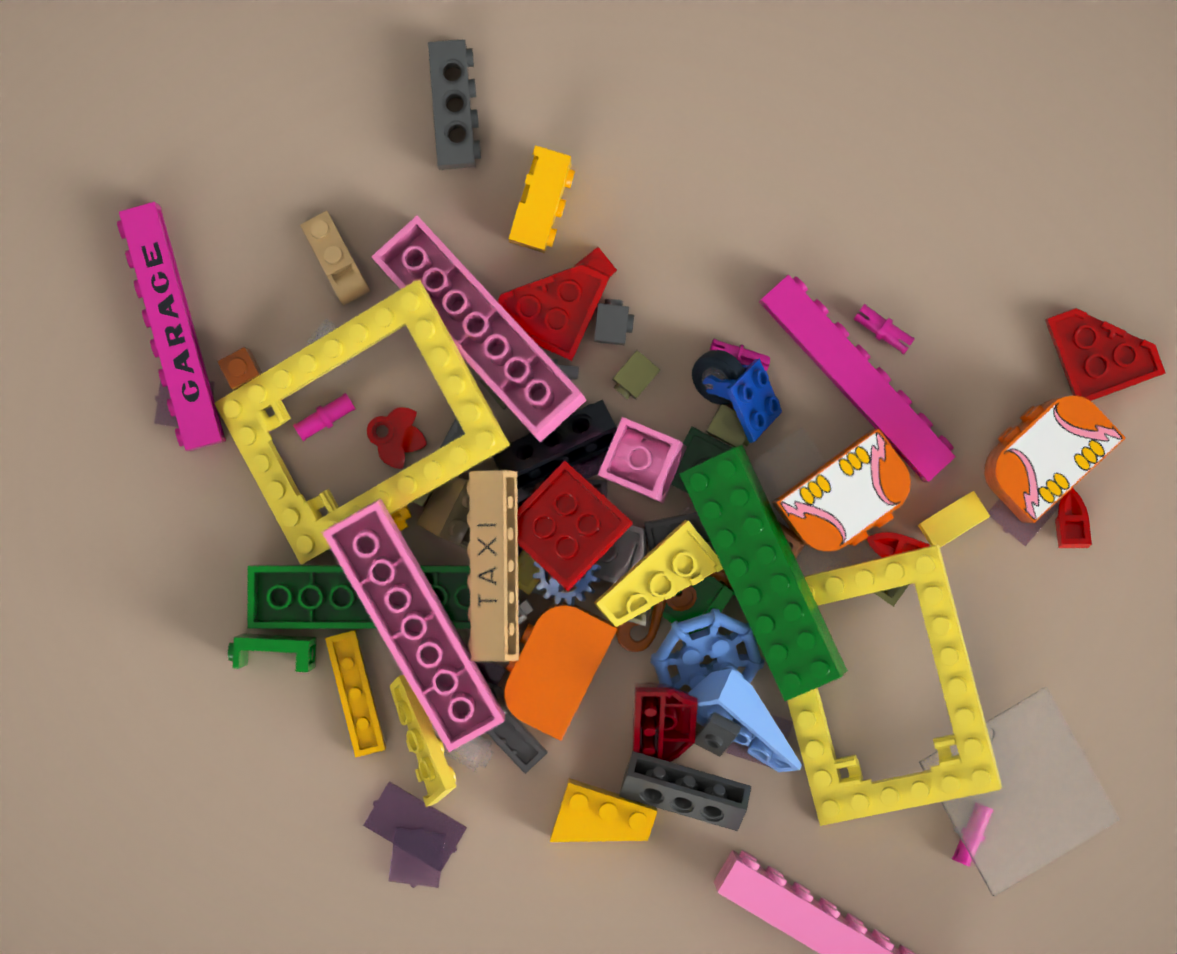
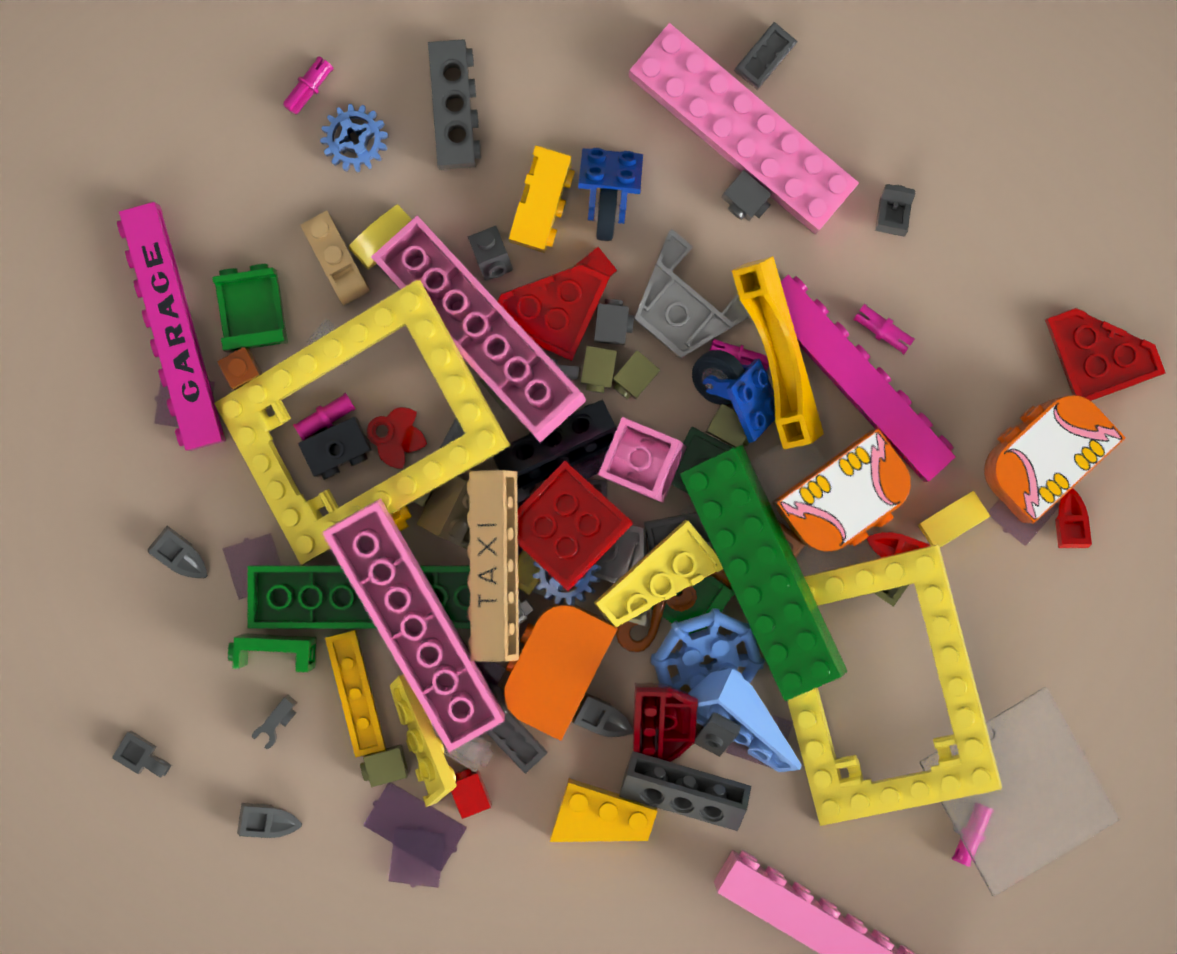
(137, 753): none -> dark grey plate
(177, 554): none -> dark grey plate
(250, 308): none -> green panel
(250, 552): none -> piece
(265, 821): none -> dark grey plate
(281, 715): none -> dark grey plate
(308, 85): none -> dark pink axle
(336, 447): none -> black brick
(341, 143): none -> medium blue gear
(378, 235): none -> light yellow slope
(385, 766): none -> olive brick
(470, 793): none -> red brick
(490, 253): none -> dark grey bracket
(598, 369): none -> olive brick
(601, 718): none -> dark grey plate
(611, 173): none -> blue plate
(676, 311): none -> light grey wing
(742, 128): none -> bright pink brick
(746, 197): none -> dark grey brick
(765, 55): none -> dark grey plate
(765, 301): none -> yellow arch
(895, 210): none -> dark grey bracket

